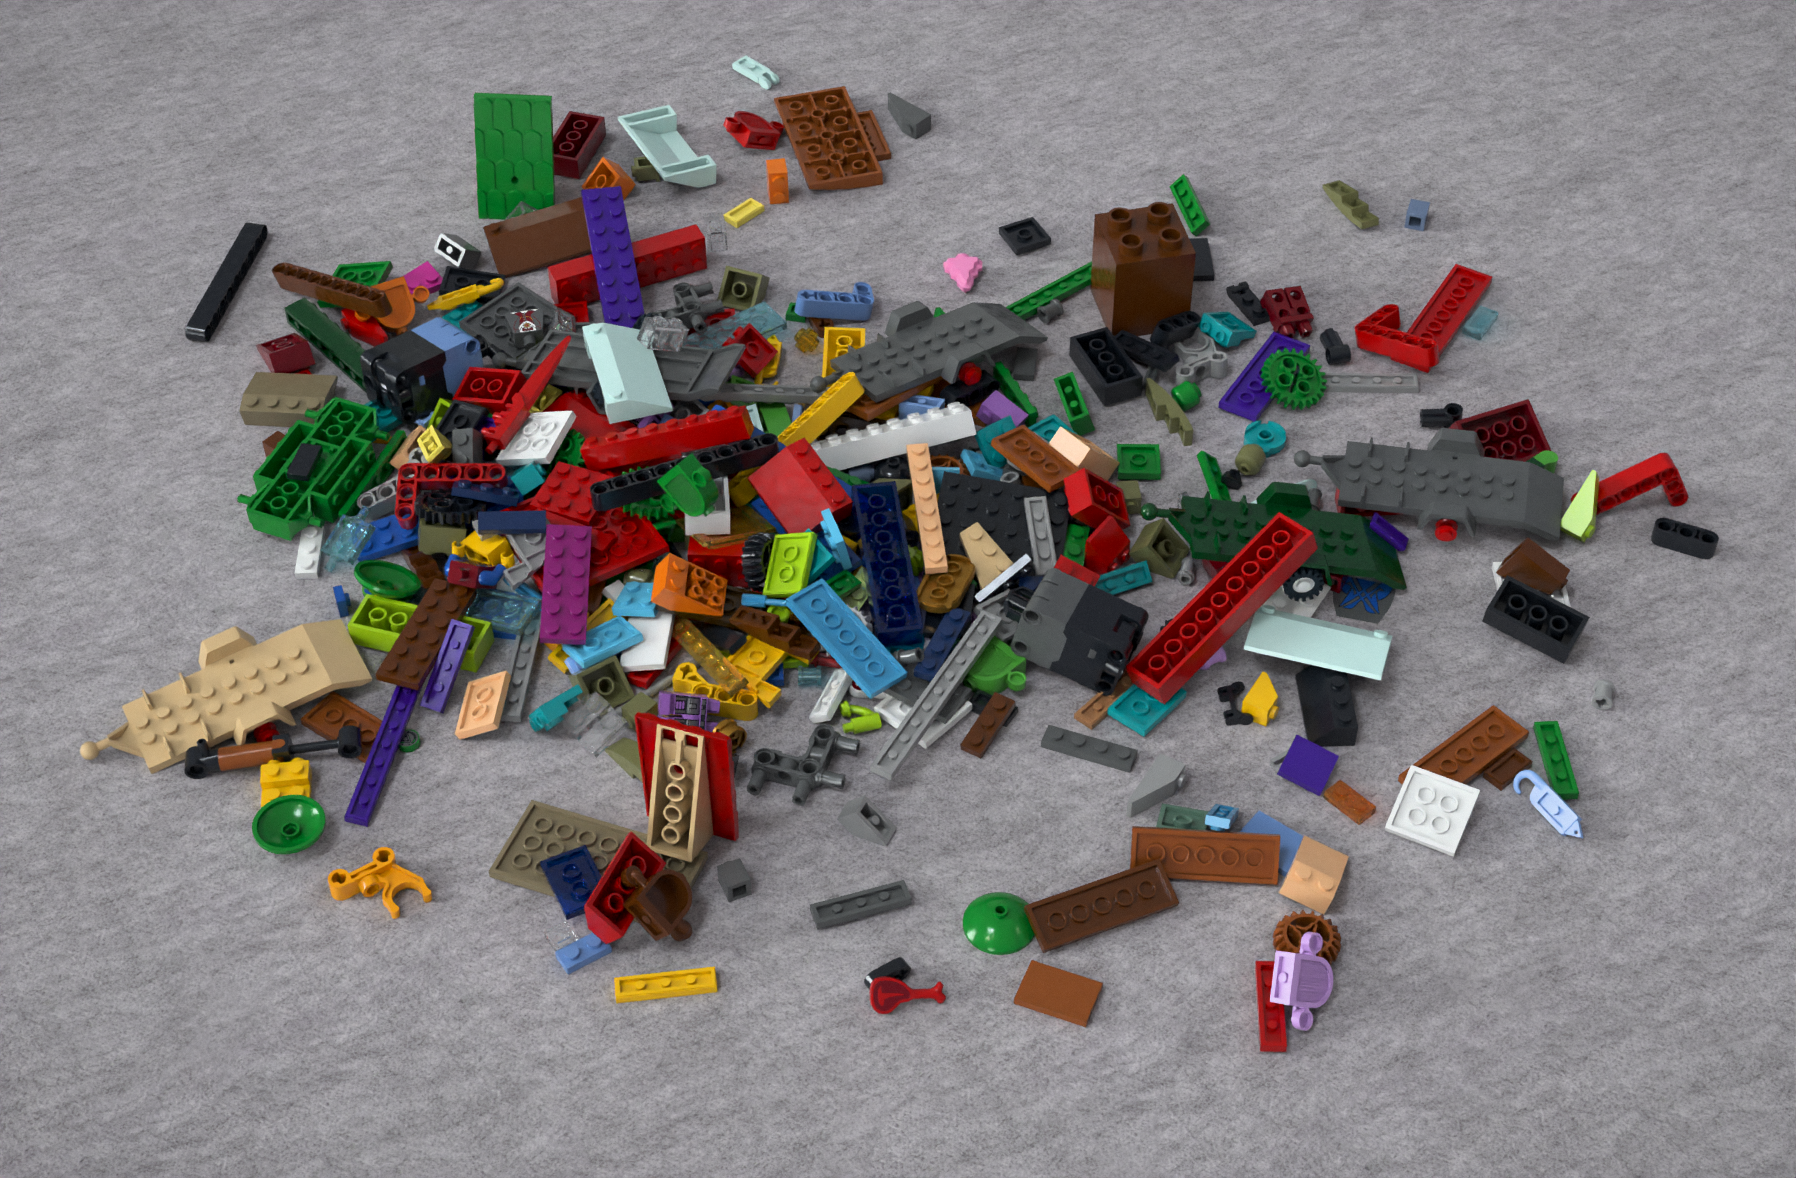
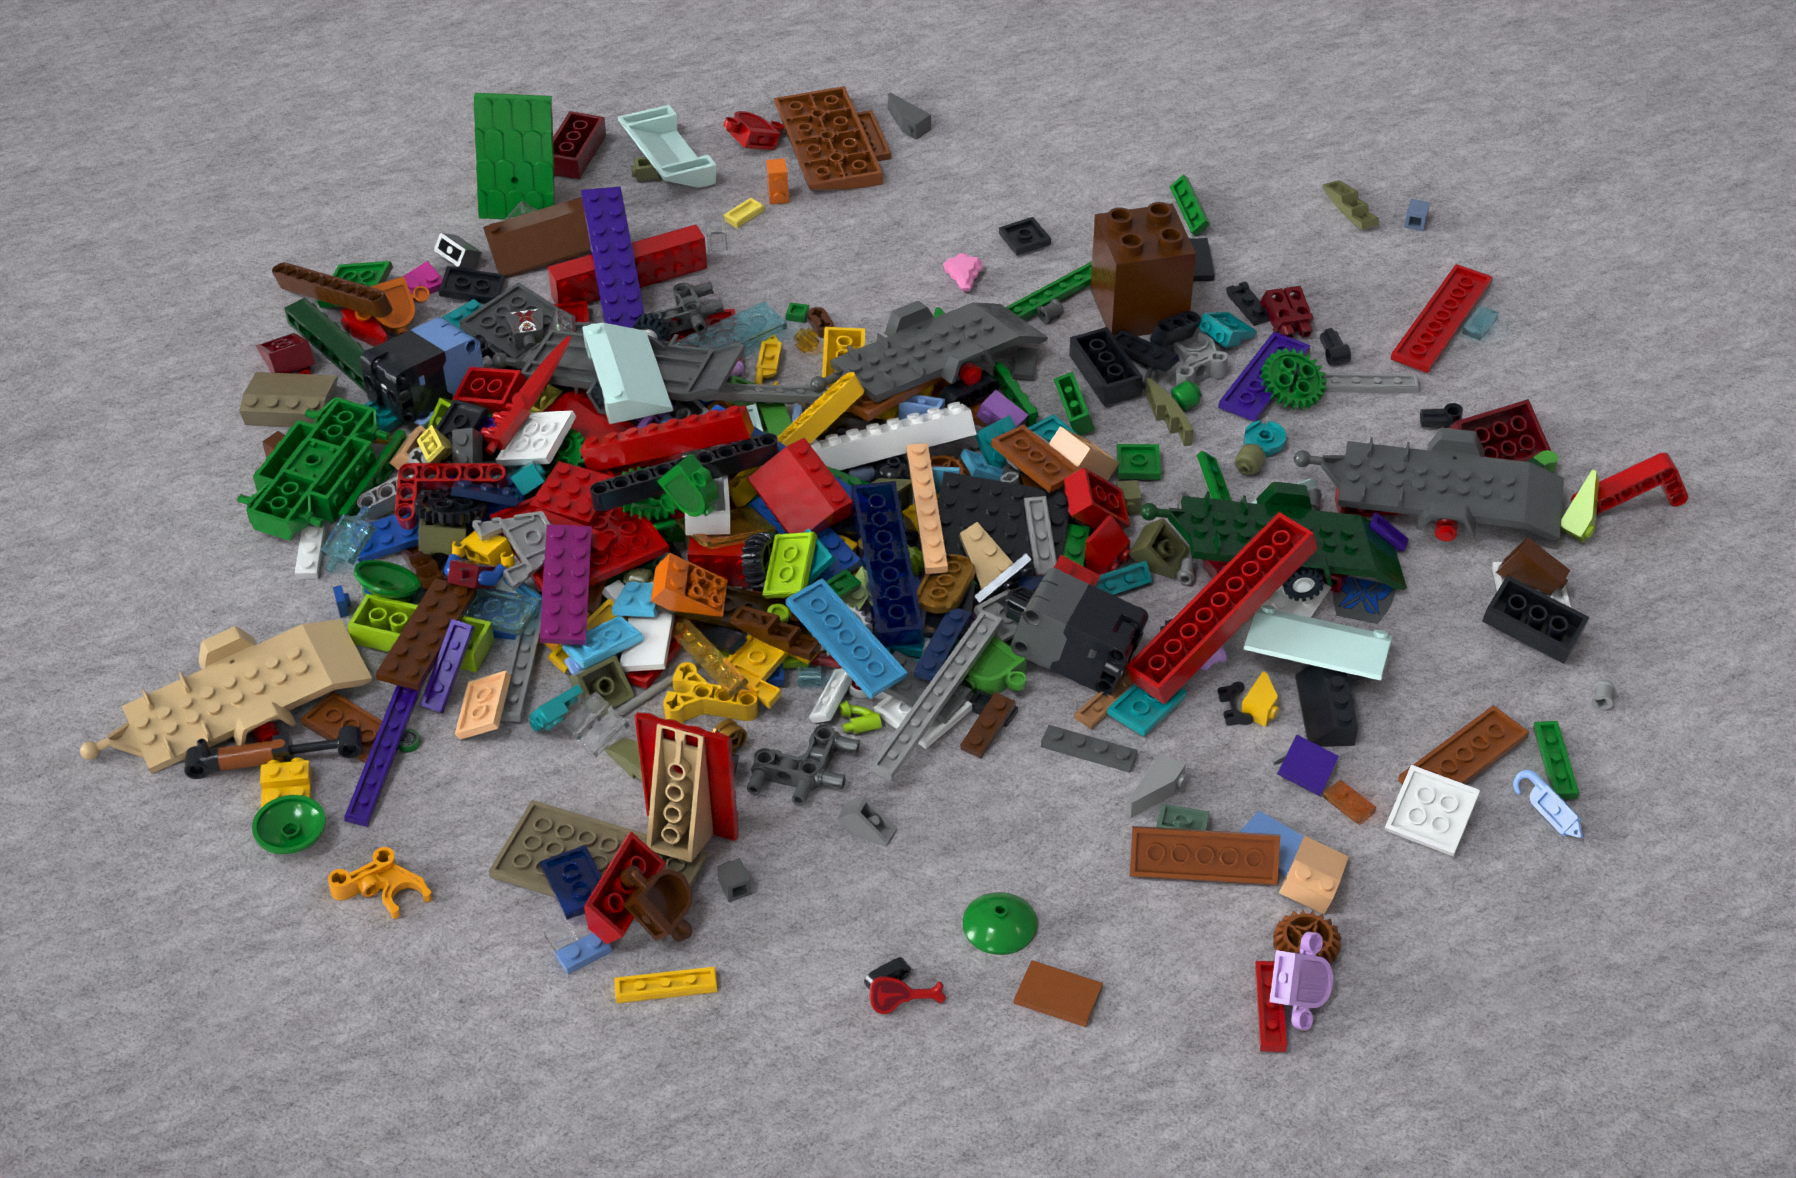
(226, 282): black beam -> none
(304, 462): black tile -> none
(465, 295): yellow plate -> none
(511, 522): dark blue tile -> none
(609, 175): orange slope -> none
(639, 703): olive brick -> none
(662, 333): clear brick -> none
(690, 706): medium lavender hips -> none
(742, 288): olive slope -> none
(756, 72): light aqua hinge -> none
(757, 351): red plate -> none
(760, 601): dark azure axle -> none
(835, 540): medium azure plate -> none
(836, 305): medium blue beam -> none
(860, 904): dark grey plate -> none
(909, 656): dark grey pin -> none
(1101, 905): reddish brown plate -> none
(1221, 817): dark azure plate -> none
(1232, 478): black tile -> none
(1380, 335): red beam -> none
(1506, 769): reddish brown tile -> none
(1684, 538): black beam -> none

